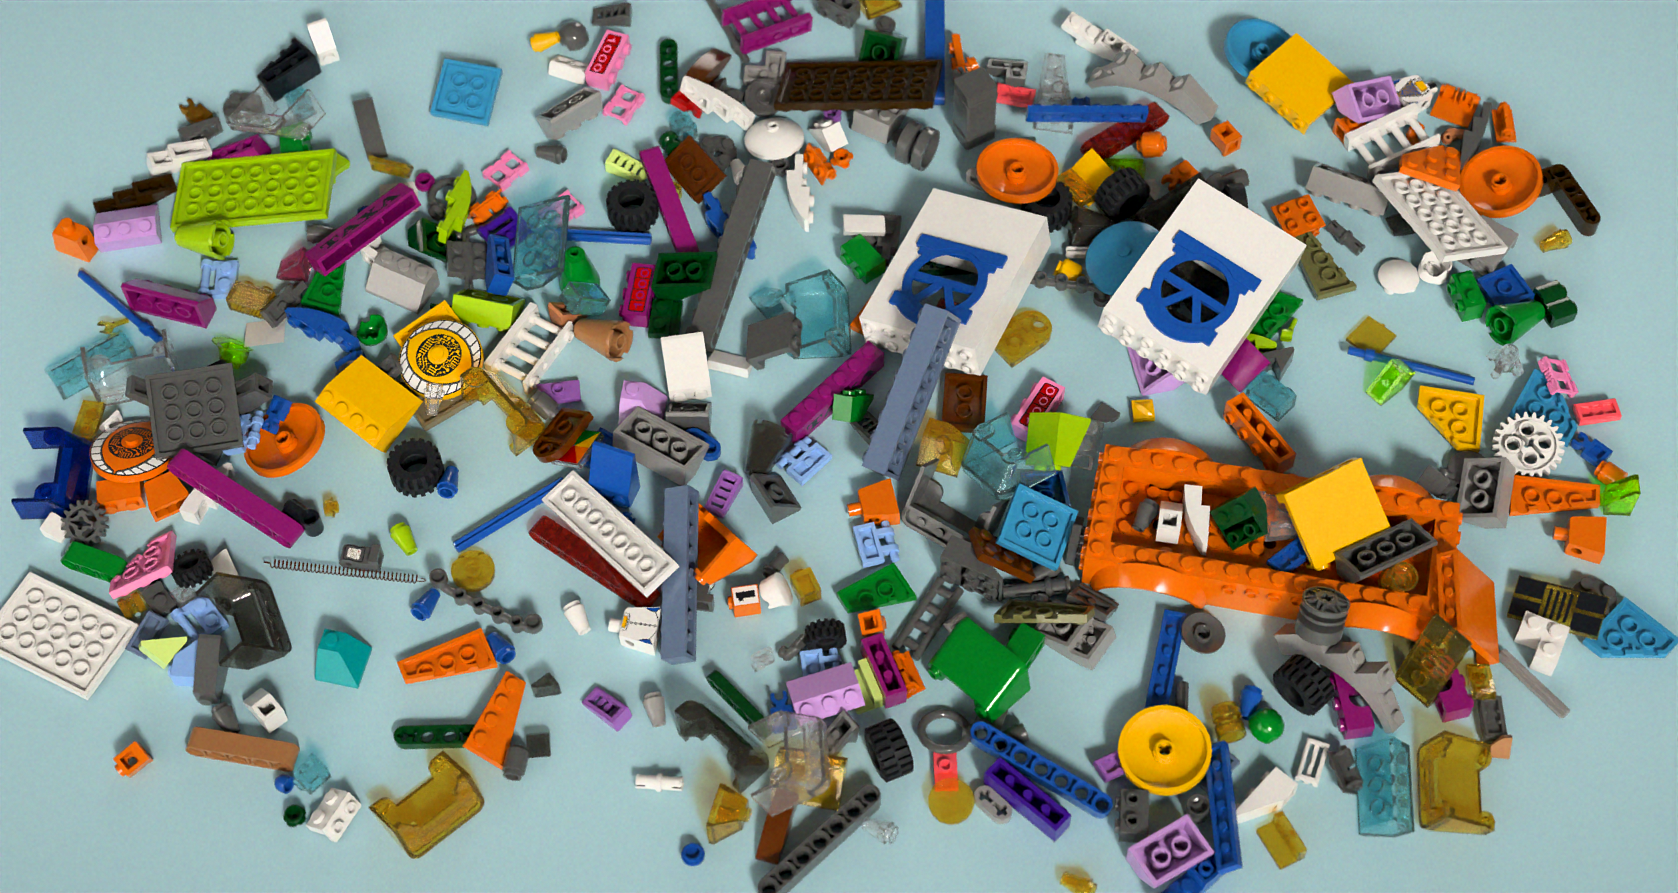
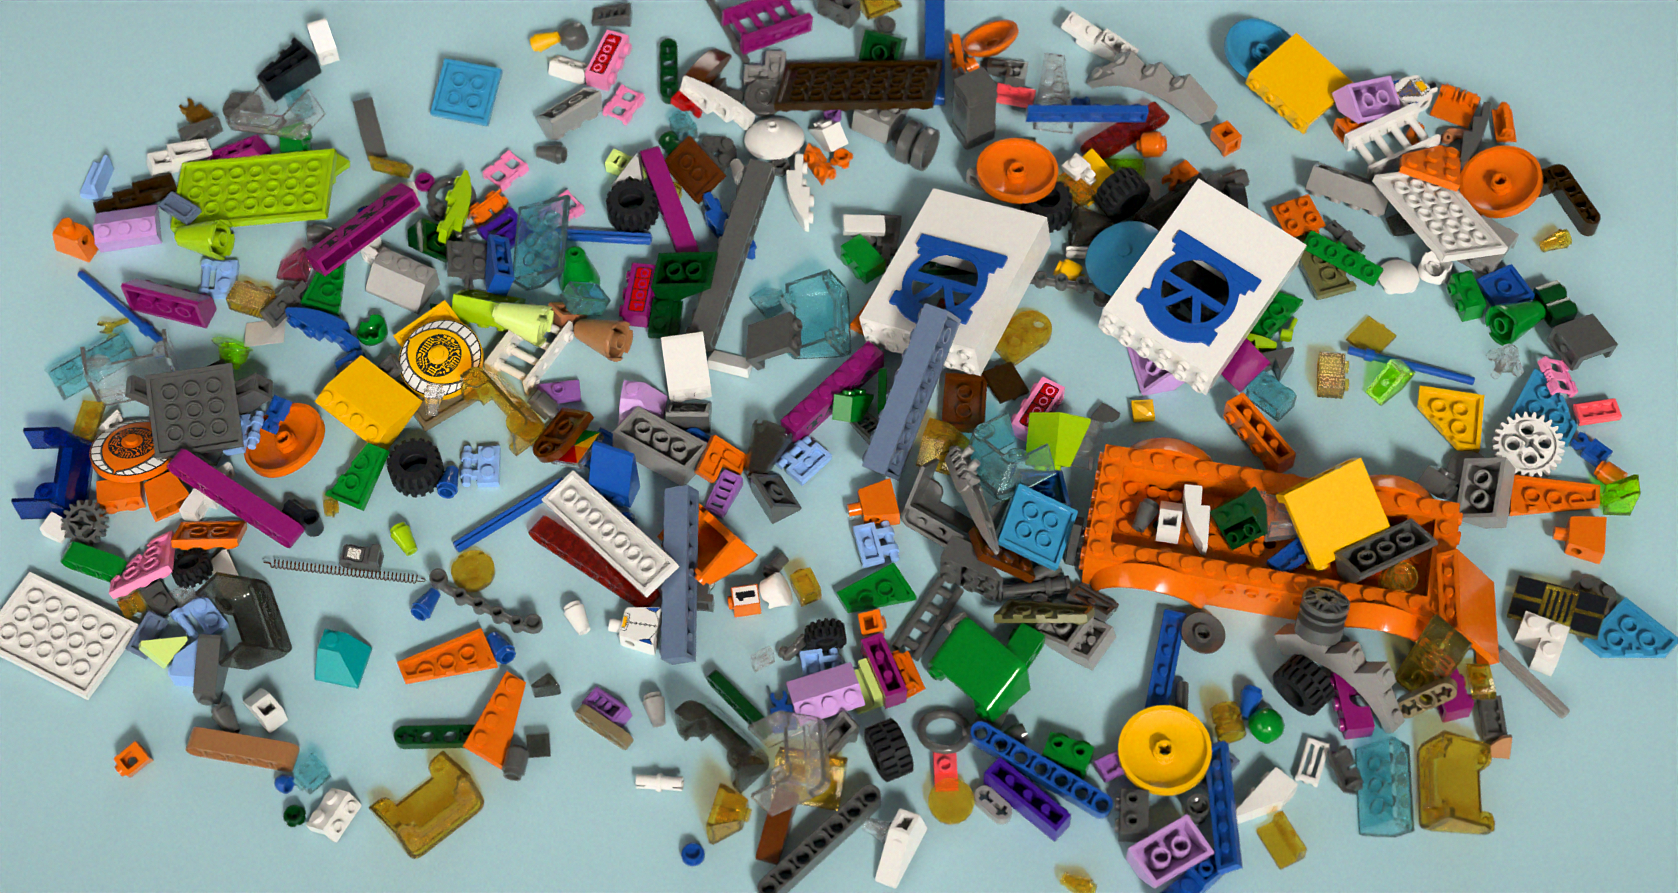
(97, 179): none -> light blue panel
(180, 208): none -> sand blue tile
(209, 534): none -> orange plate
(360, 479): none -> green wing
(488, 466): none -> light blue plate
(525, 320): none -> yellowish green cone
(604, 727): none -> dark tan beam
(632, 169): none -> slope
(718, 455): none -> orange plate
(882, 388): none -> green tile
(900, 847): none -> white slope
(965, 480): none -> light grey piece
(990, 38): none -> orange dish
(1005, 382): none -> dark brown piece
(1069, 753): none -> green brick
(1079, 168): none -> white plate
(1331, 375): none -> clear yellow brick
(1342, 258): none -> green bracket
(1432, 689): none -> dark tan beam
(1581, 340): none -> dark grey panel

